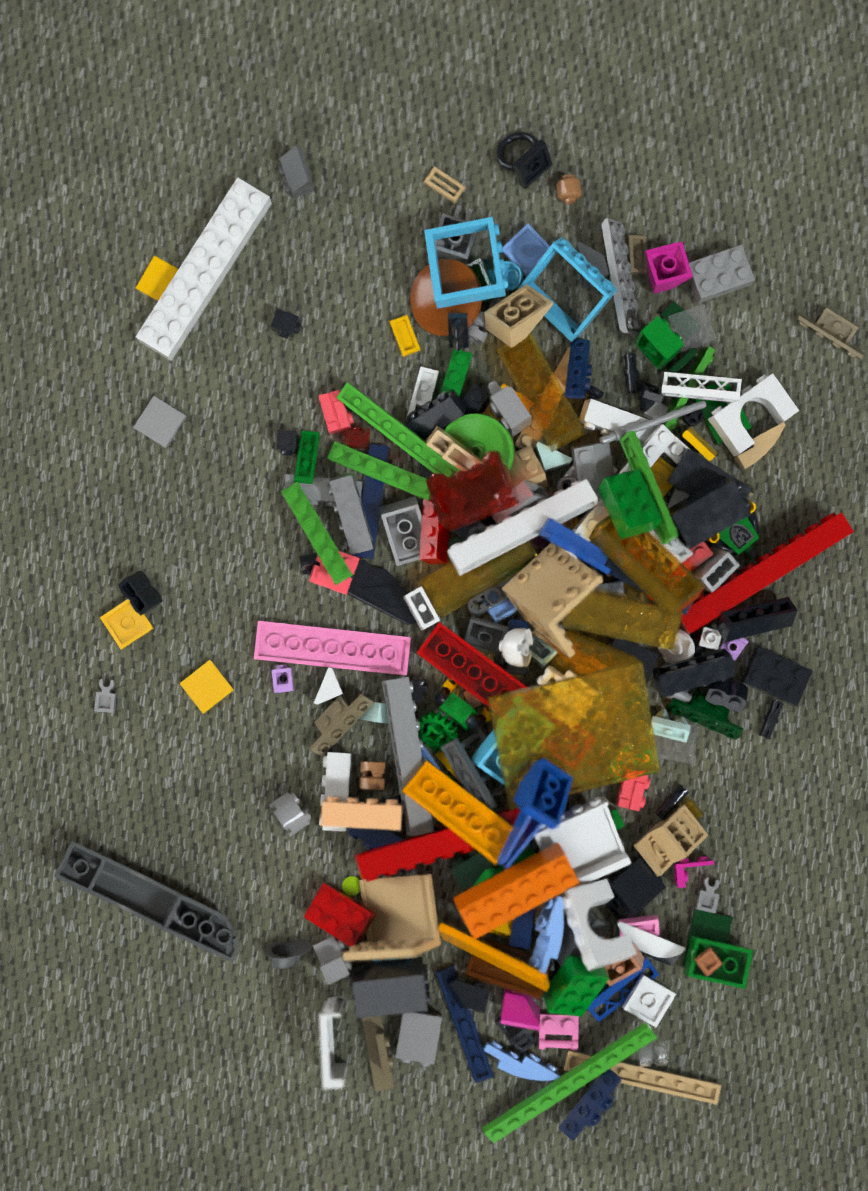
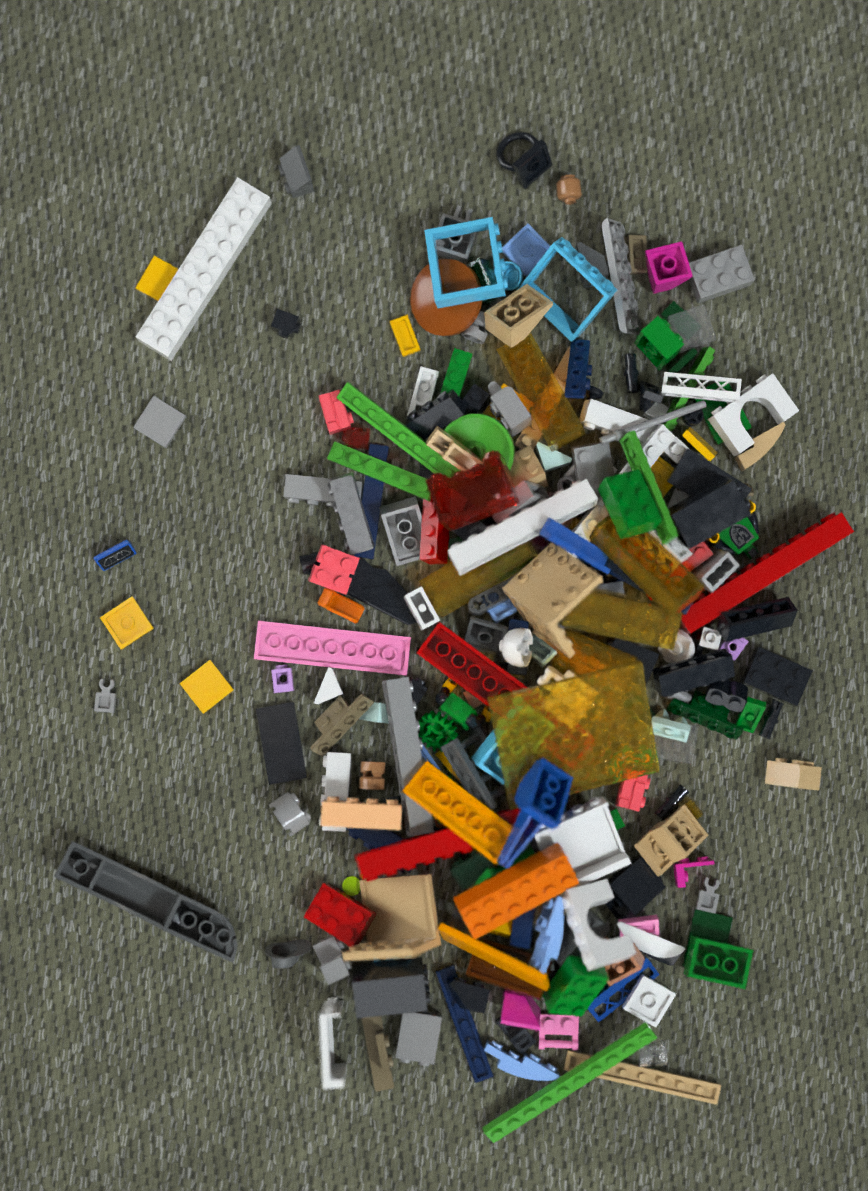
(115, 555): none -> slope
(140, 592): black brick -> none
(281, 743): none -> black tile
(287, 442): black brick -> none
(307, 457): green tile -> none
(316, 533): bright green plate -> none
(341, 605): none -> orange animal
(457, 193): tan tile -> none
(458, 330): black tile -> none
(591, 1105): dark blue bracket -> none
(708, 961): nougat tile -> none
(751, 714): none -> green slope
(795, 774): none -> tan brick
(835, 328): dark tan bracket -> none

